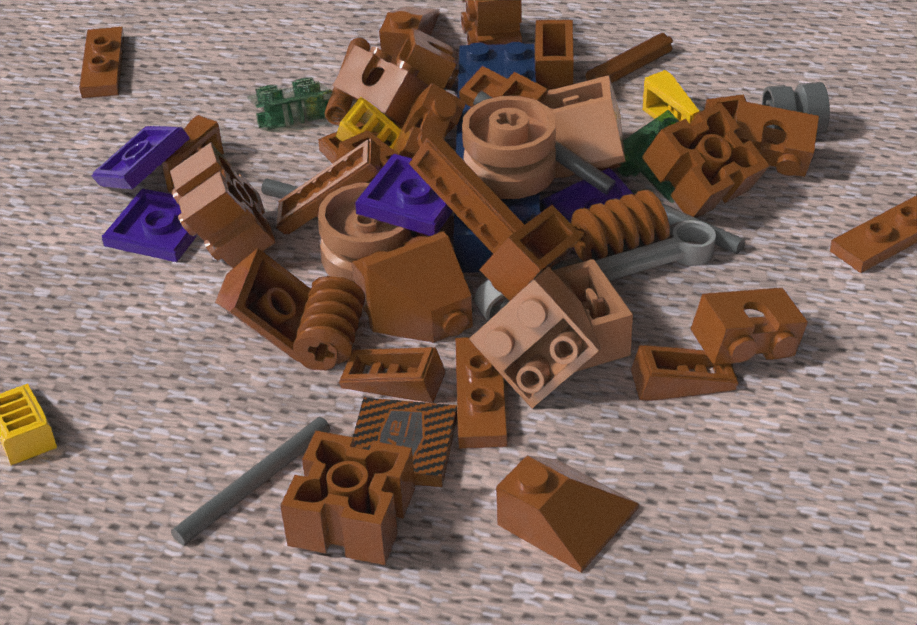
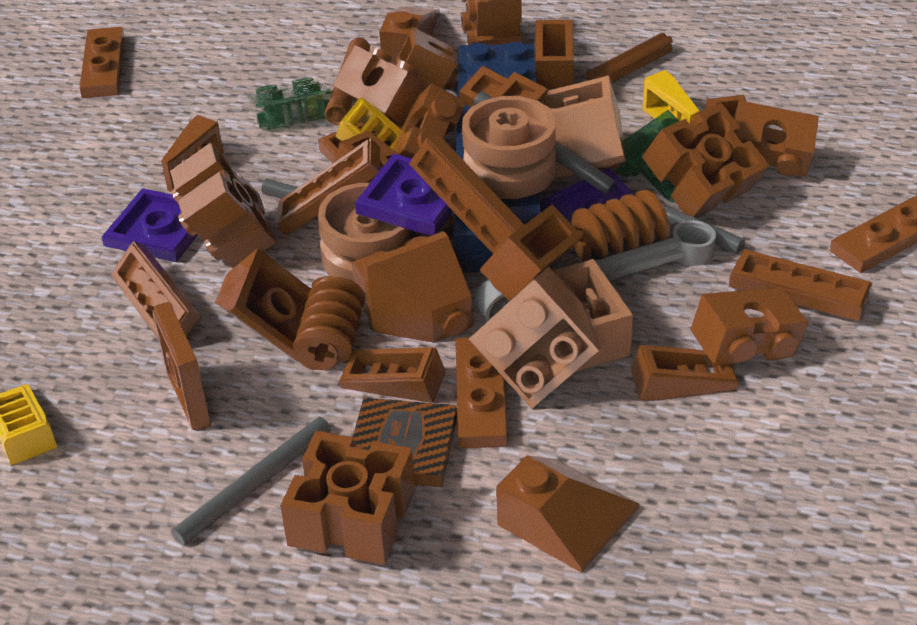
(140, 156): dark purple tile -> none
(149, 285): none -> dark orange plate
(181, 366): none -> dark orange tile
(804, 284): none -> dark orange plate
(807, 98): dark grey wheel -> none

